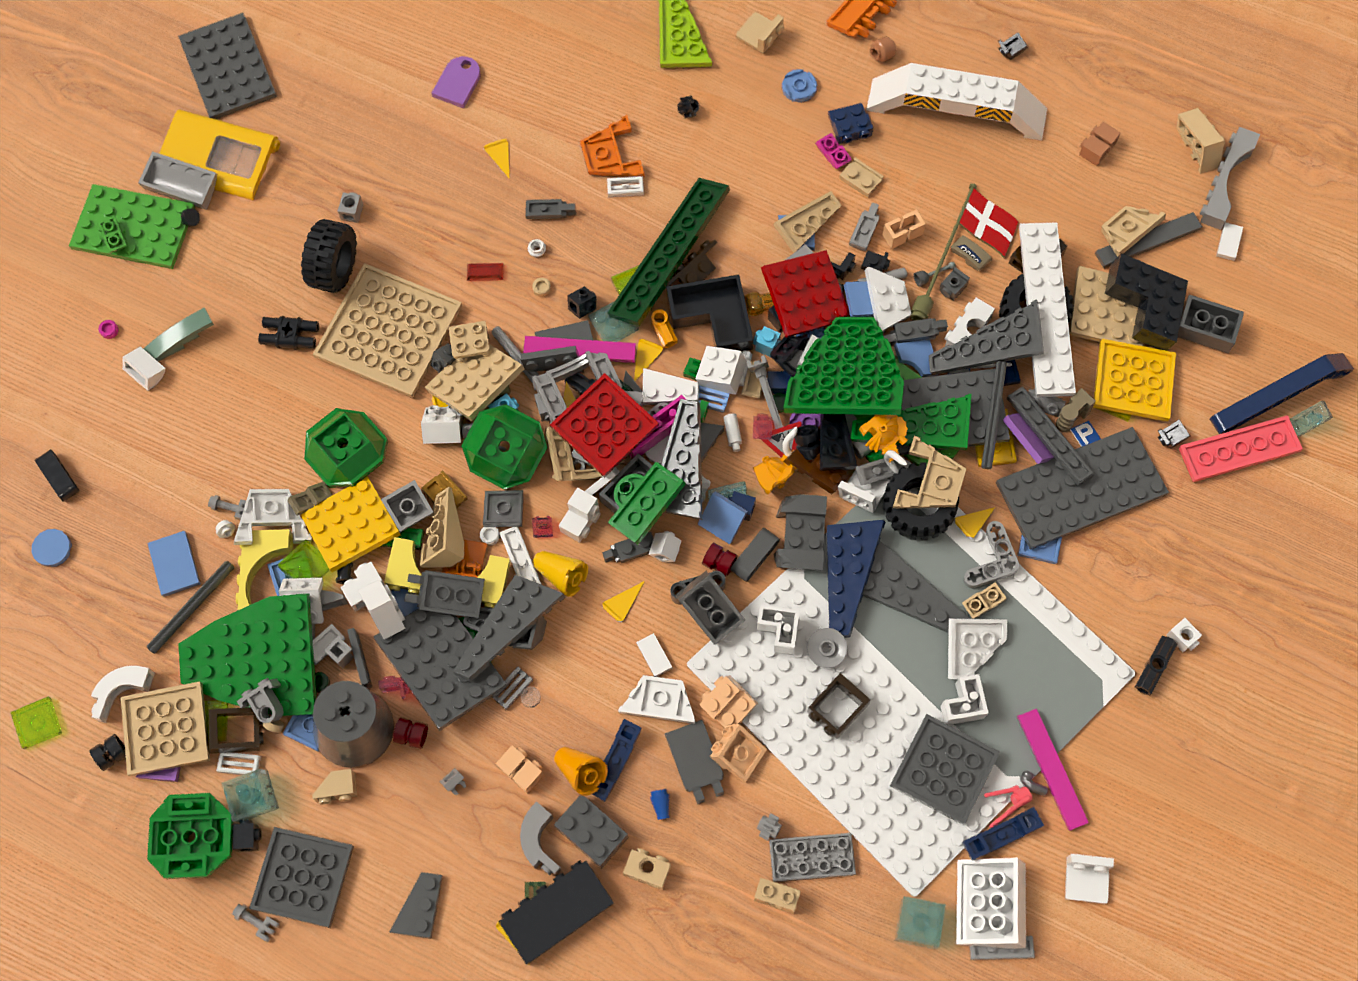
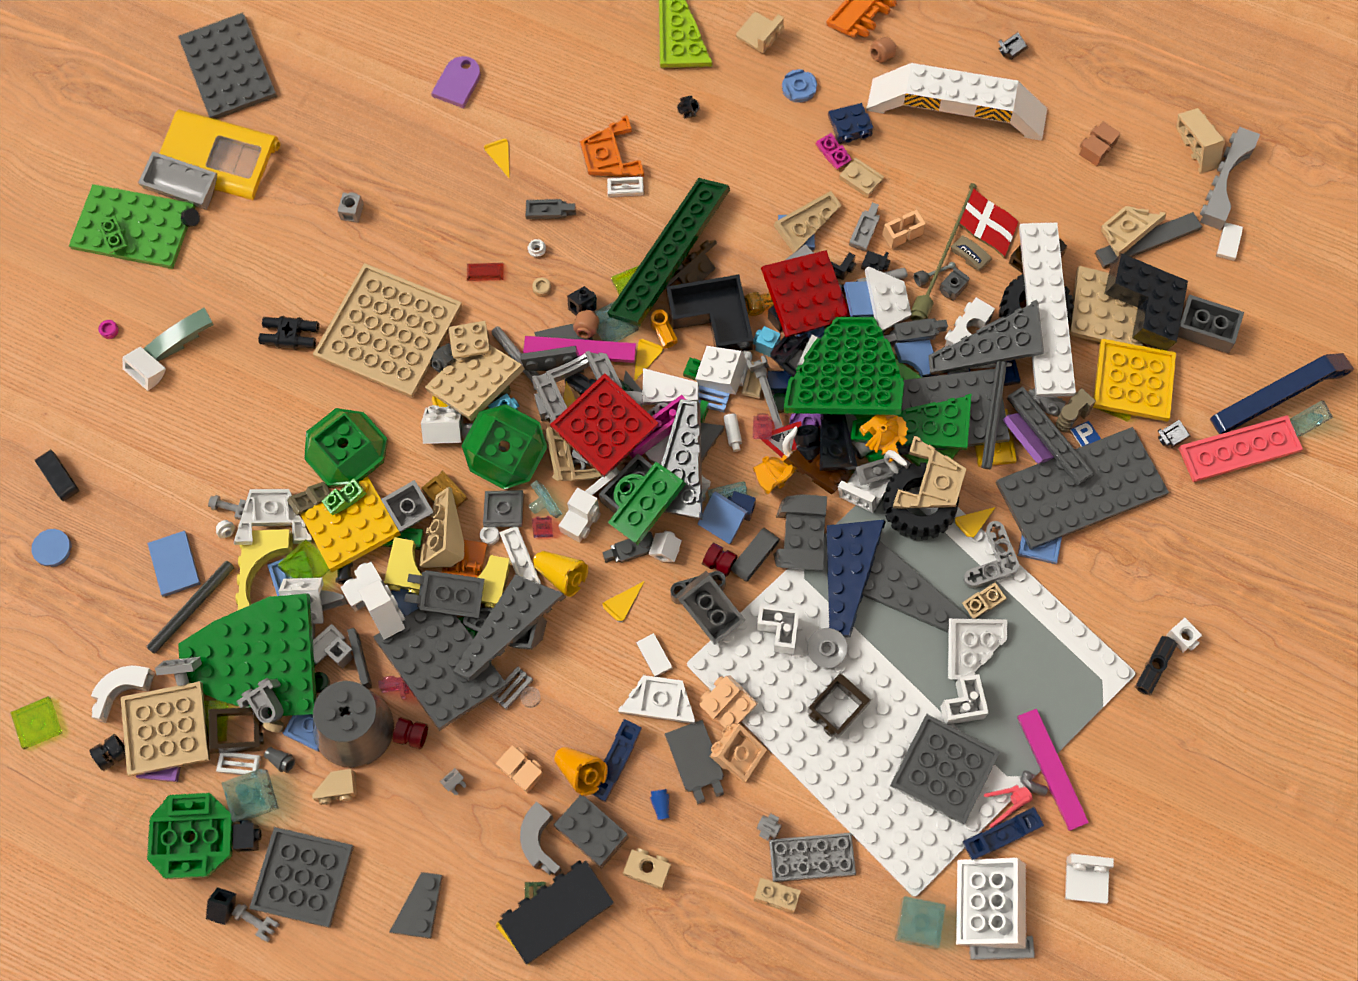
(179, 668): none -> light grey tile
(220, 906): none -> black brick
(281, 760): none -> dark grey cone
(328, 255): black tyre -> none
(347, 496): none -> bright green slope
(543, 501): none -> clear light blue tile
(586, 324): none -> nougat head

